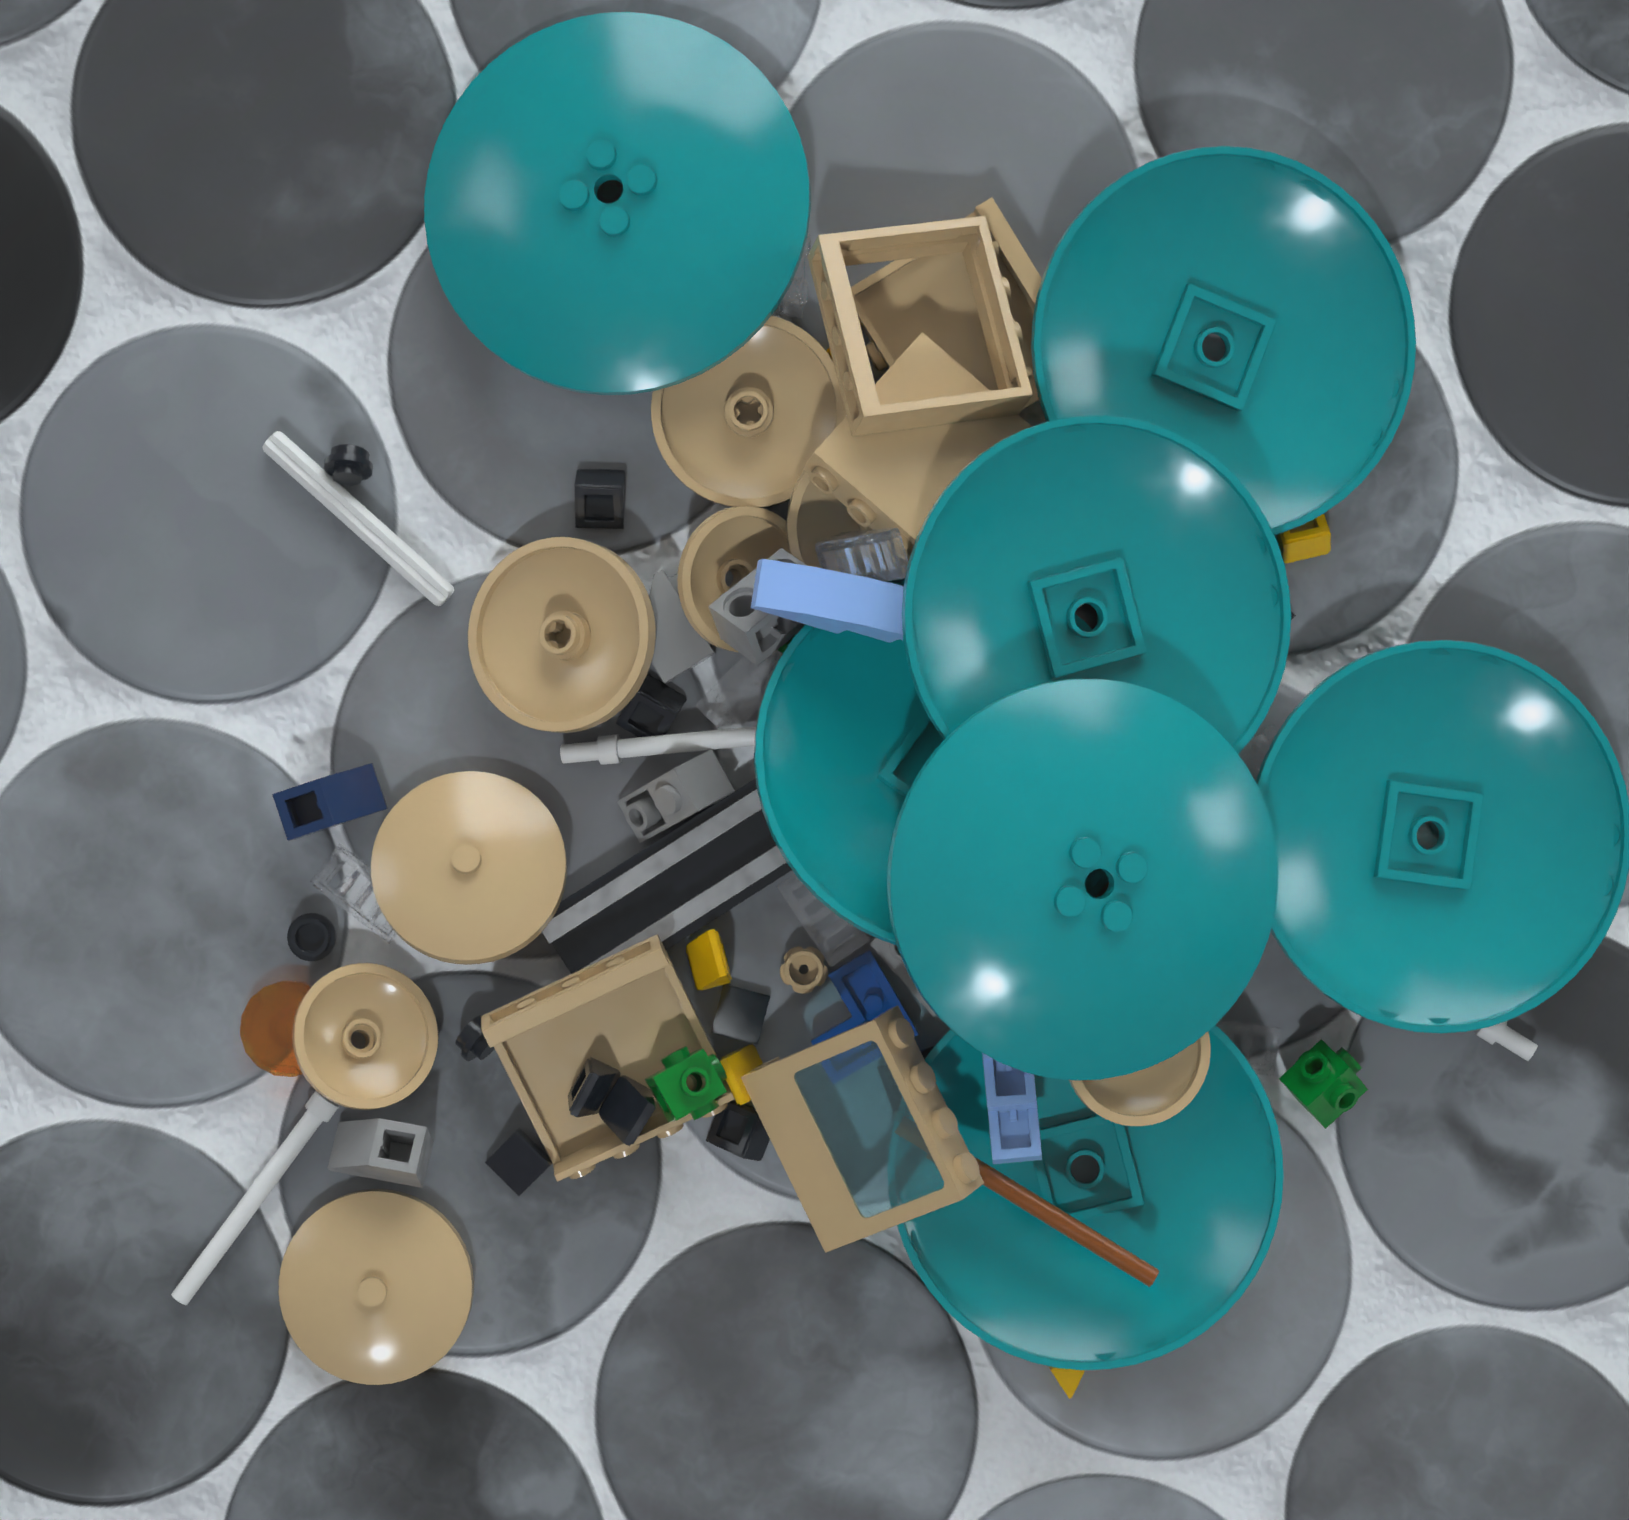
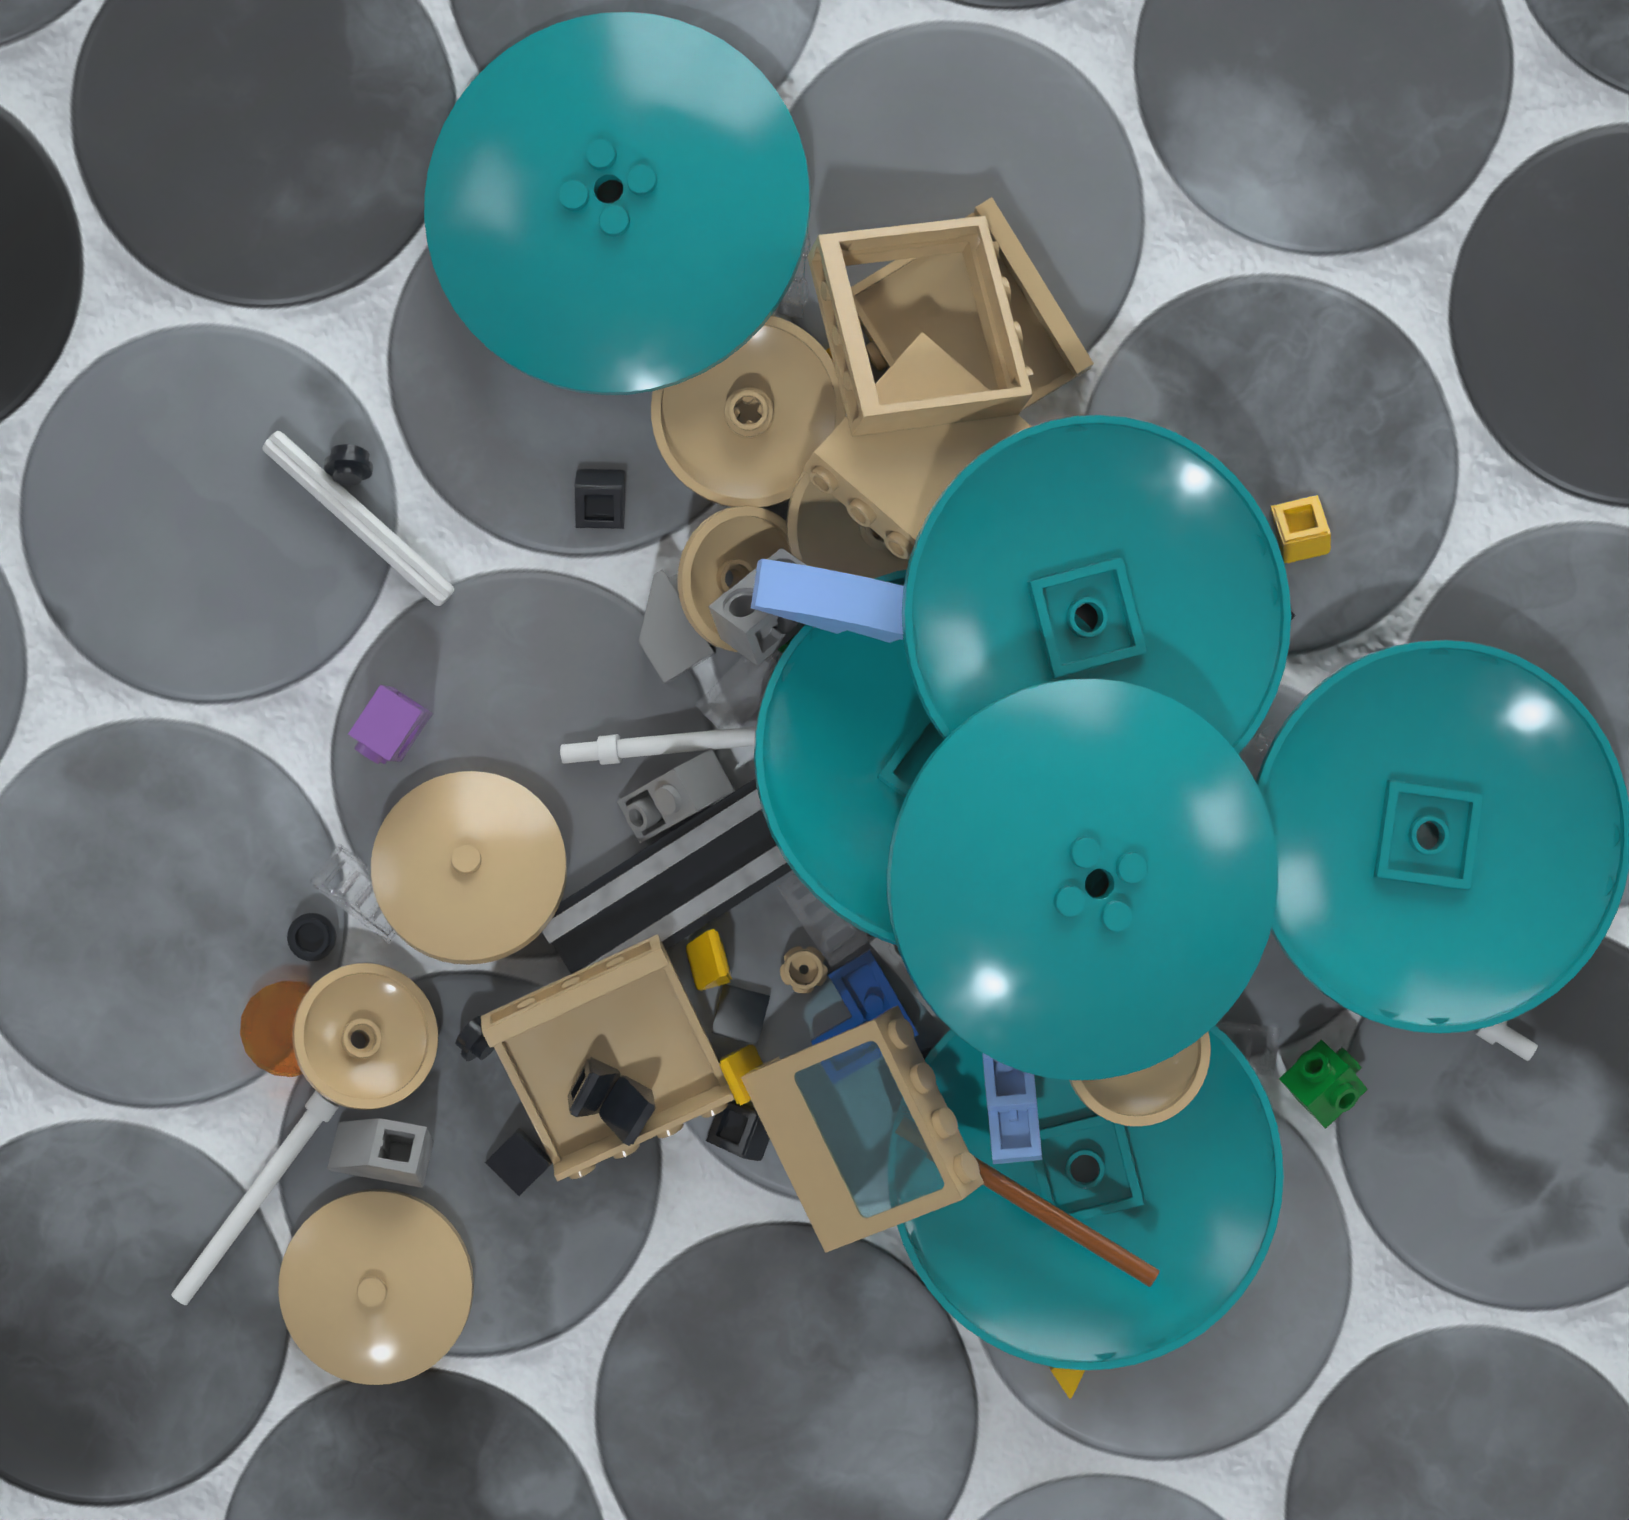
(329, 801): dark blue slope -> none
(388, 725): none -> medium lavender brick
(561, 635): tan dish -> none
(651, 709): black slope -> none
(671, 1089): green brick -> none
(861, 554): clear slope -> none
(1275, 269): teal dish -> none

